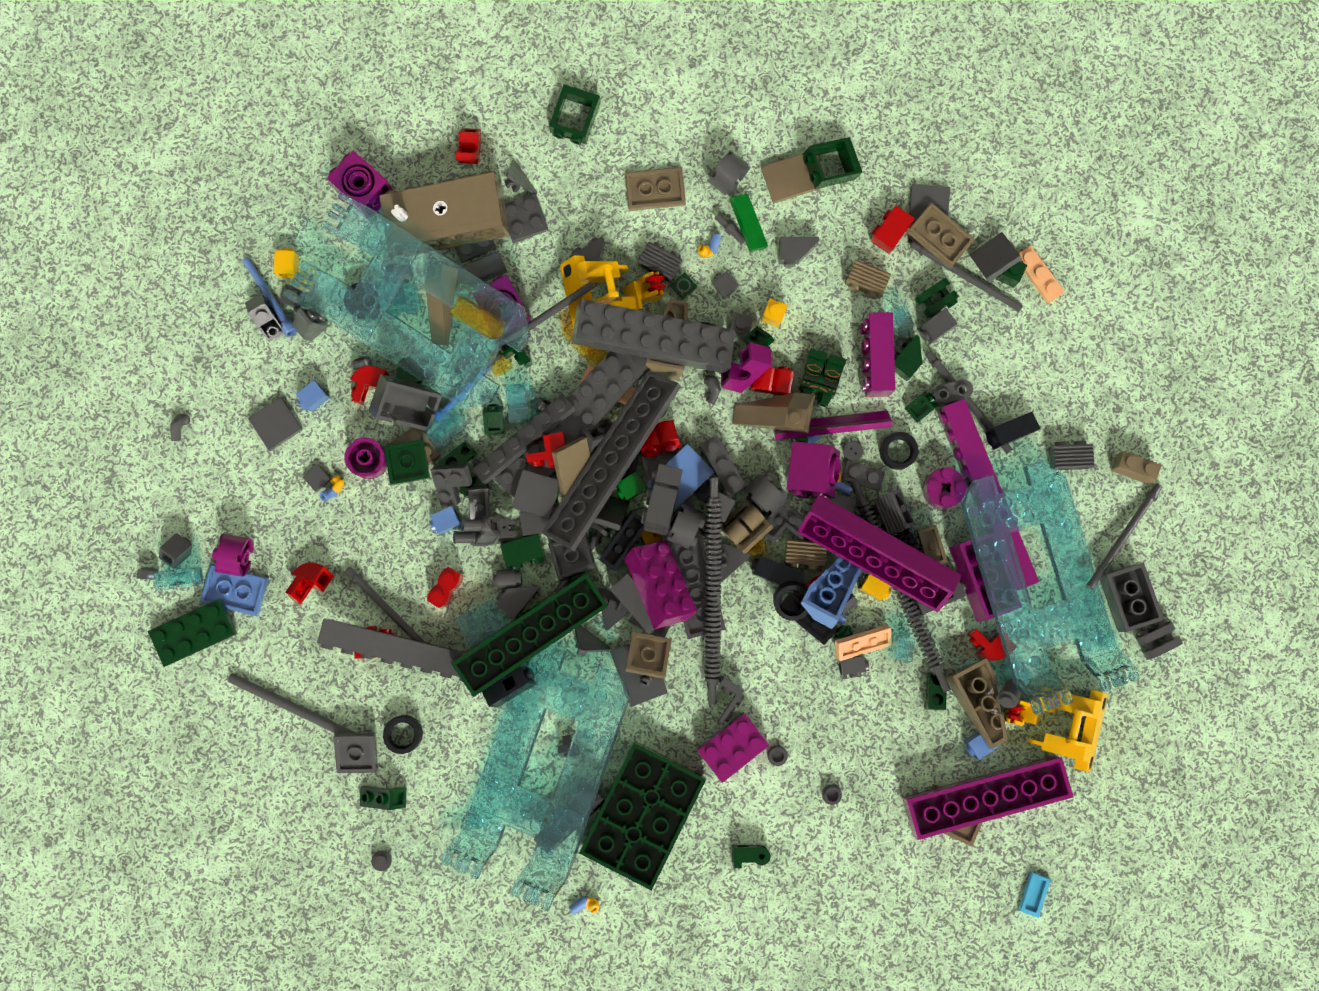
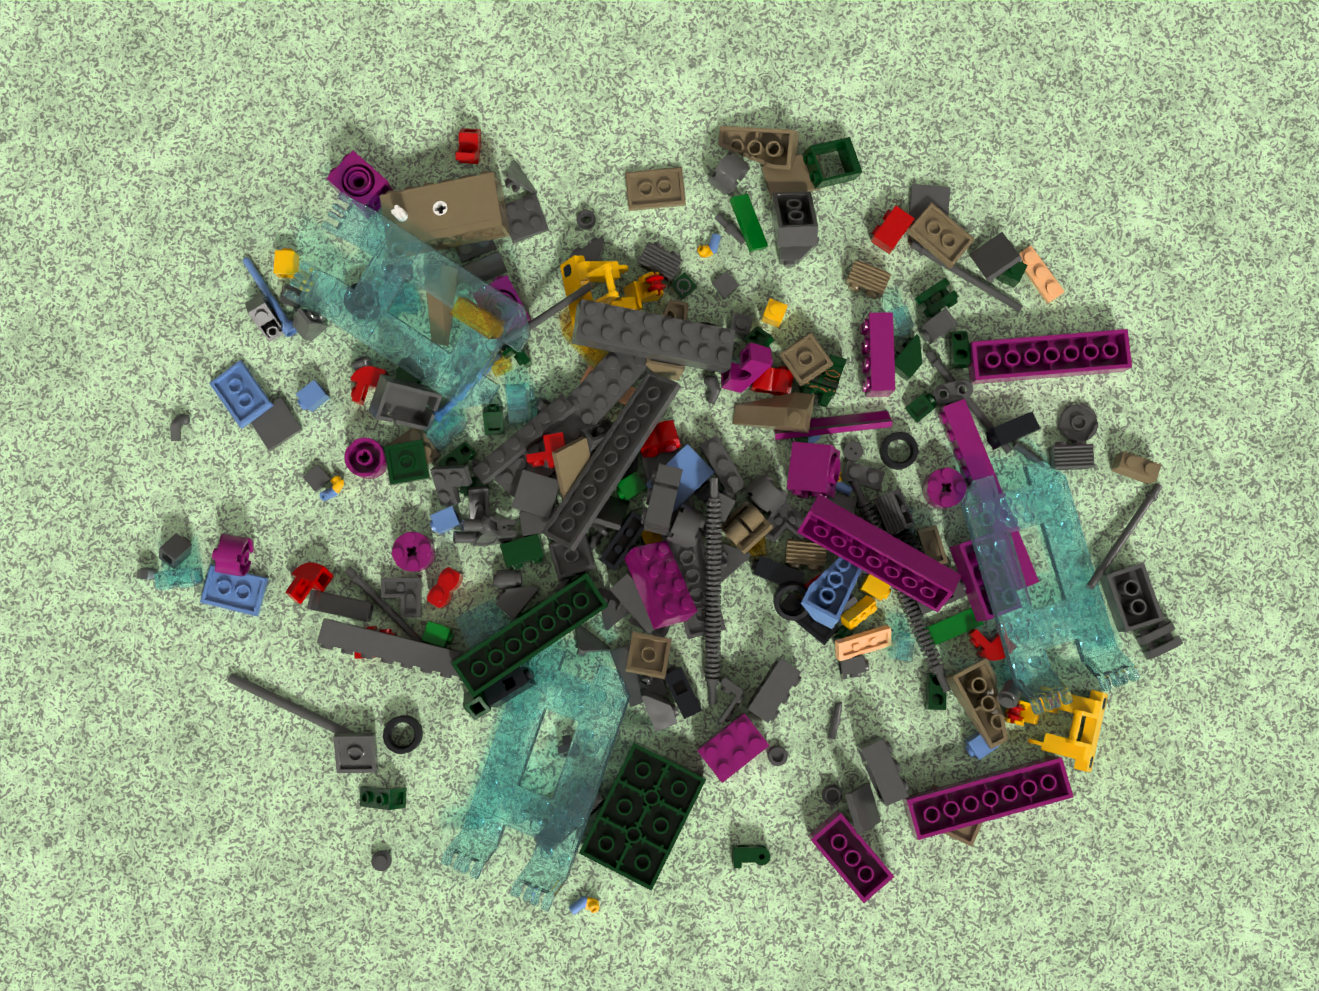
(192, 632): dark green plate -> none
(241, 394): none -> medium blue tile
(340, 605): none -> dark grey piece
(402, 552): none -> magenta brick
(408, 590): none -> dark grey plate
(438, 634): none -> green brick
(476, 705): none -> dark green brick
(581, 97): dark green window -> none
(583, 214): none -> dark grey plate
(659, 710): none -> dark grey slope
(682, 691): none -> black brick
(763, 145): none -> dark tan wedge
(774, 690): none -> dark grey brick
(794, 219): none -> dark grey brick
(806, 359): none -> dark tan tile
(835, 721): none -> dark grey piece
(851, 856): none -> magenta brick
(858, 612): none -> yellow piece
(863, 808): none -> dark grey tile
(883, 770): none -> dark grey piece
(952, 626): none -> green tile
(959, 350): none -> dark green leg
(1028, 454): none -> dark grey piece
(1034, 894): medium azure tile -> none
(1049, 356): none -> magenta brick
(1078, 423): none -> dark grey tile

